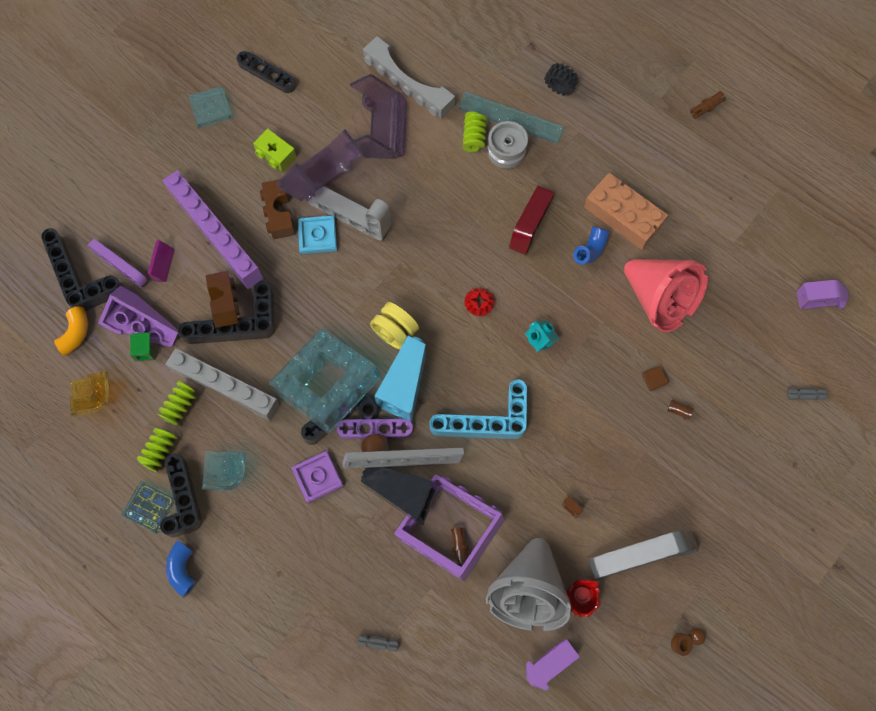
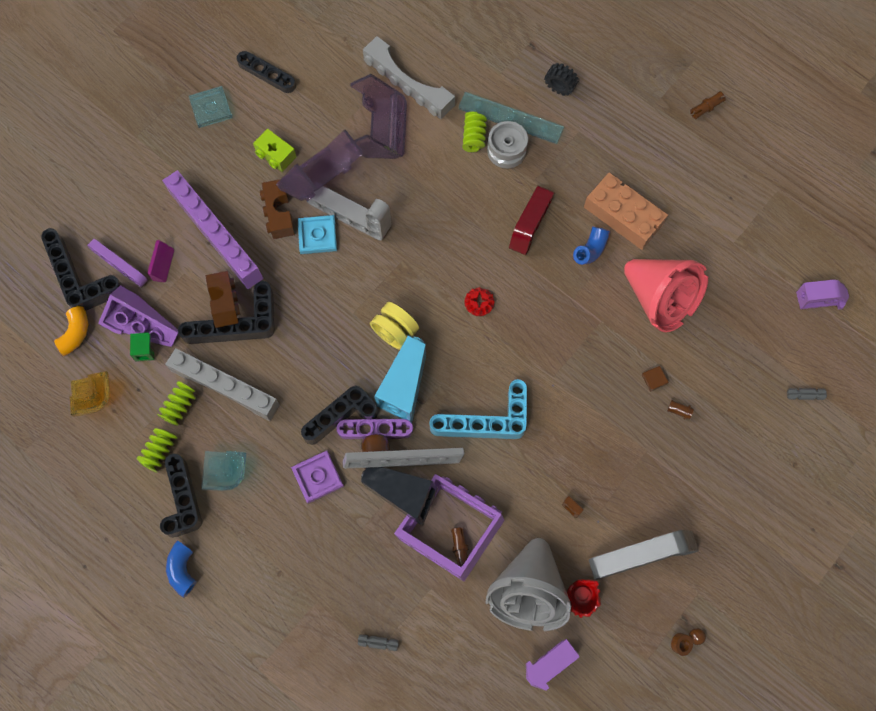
(148, 507): clear light blue tile -> none
(345, 393): clear light blue brick -> none
(541, 335): teal brick -> none

